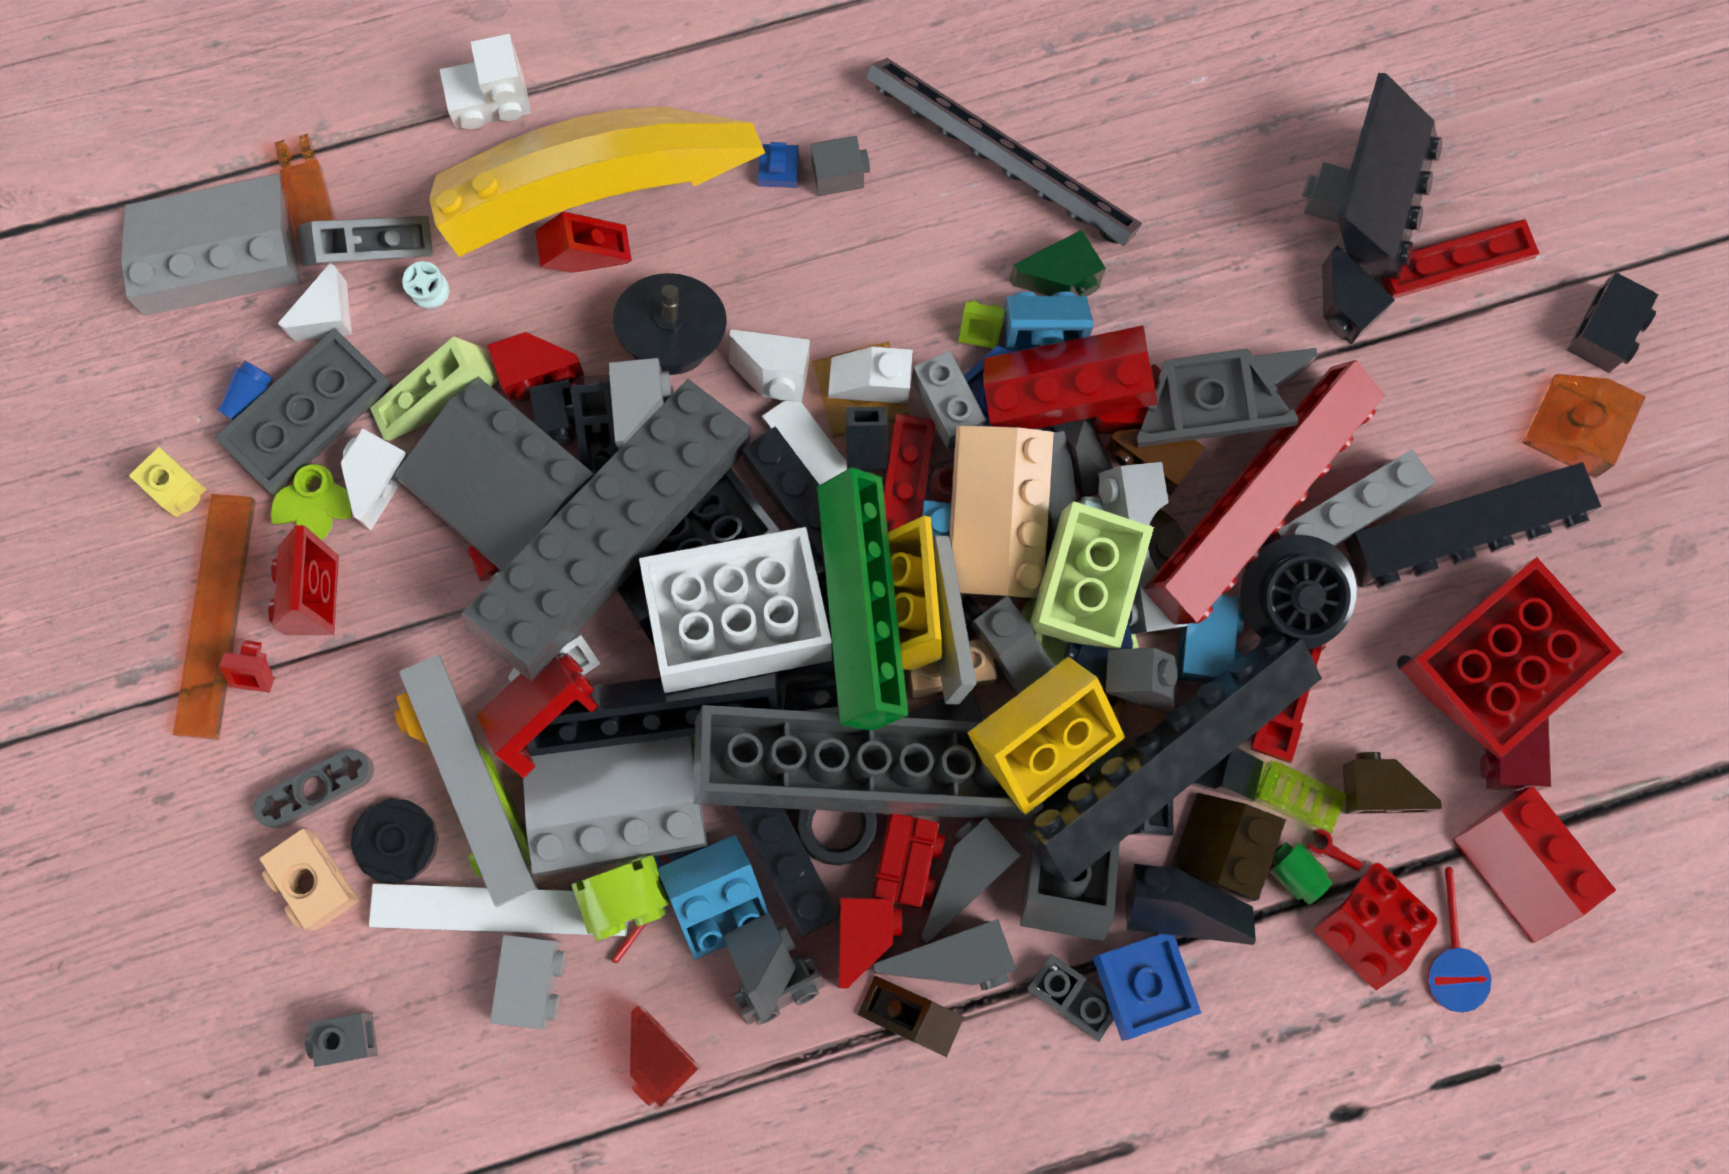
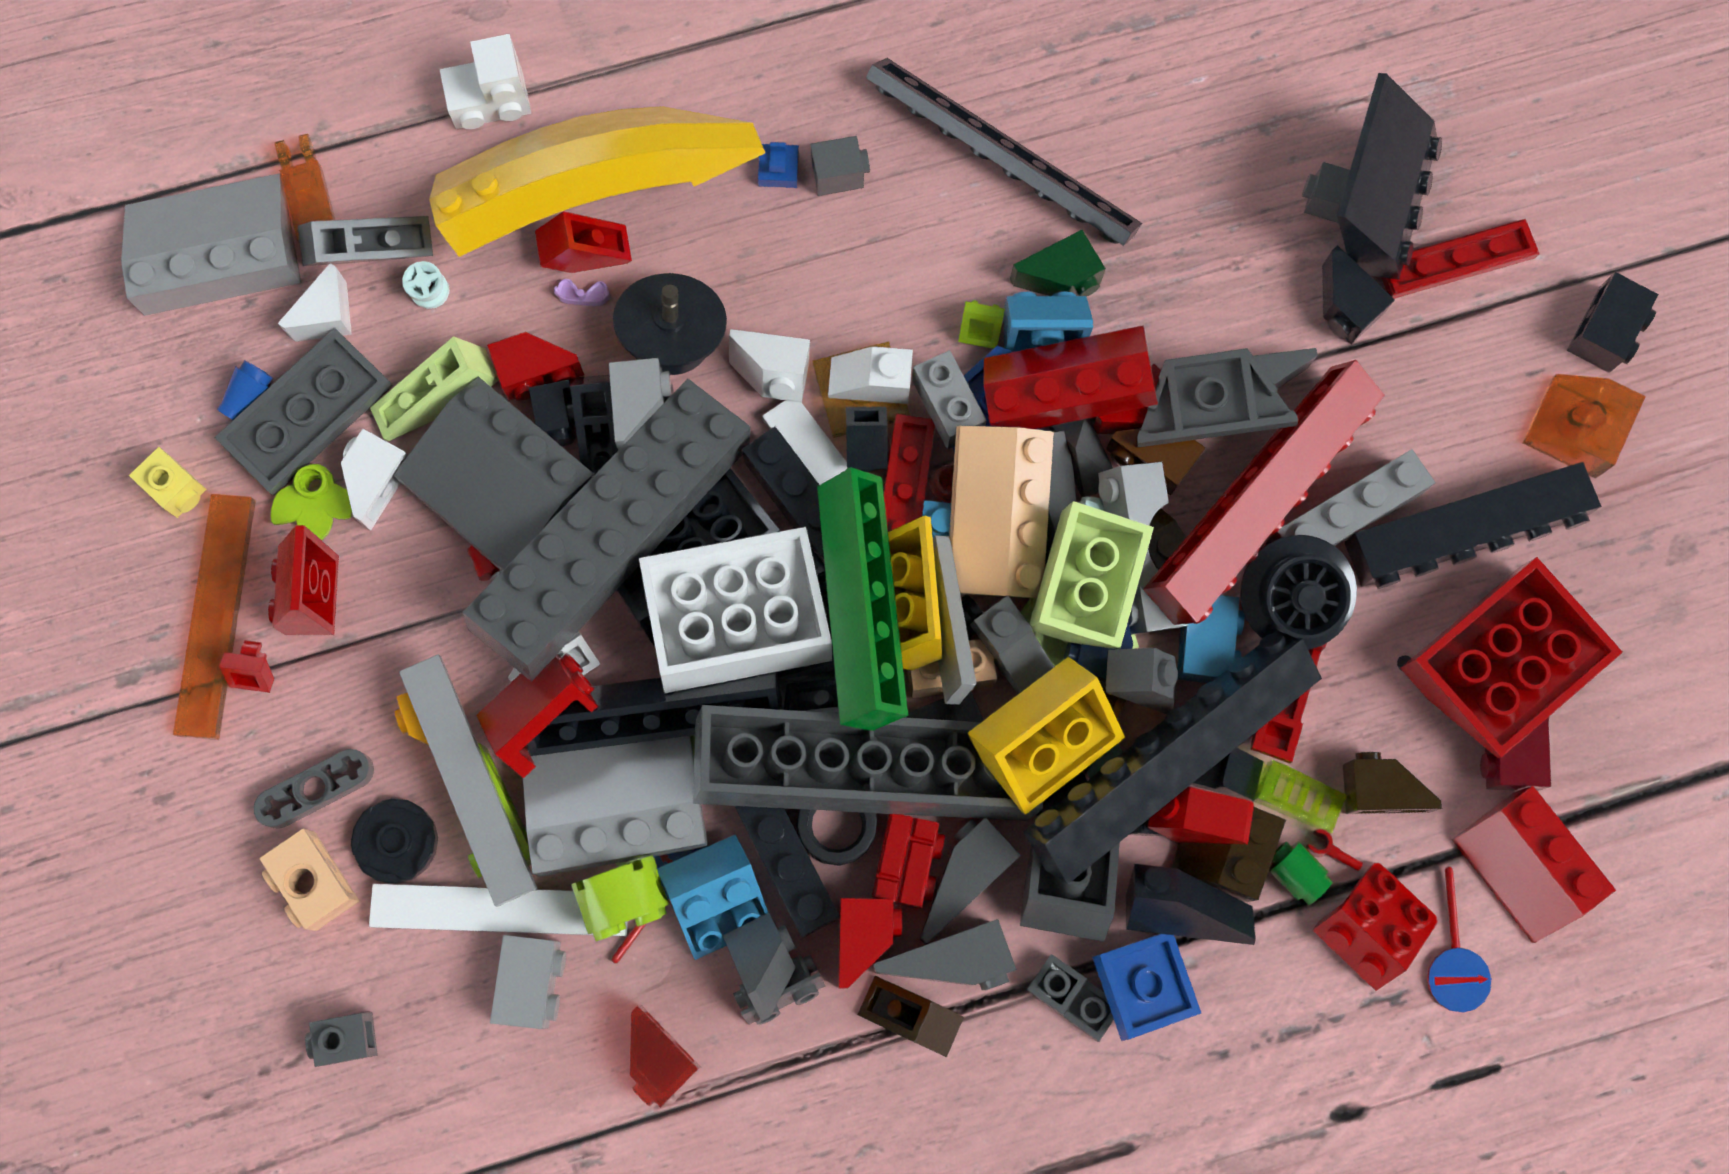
(595, 296): none -> lavender piece
(1204, 818): none -> red slope

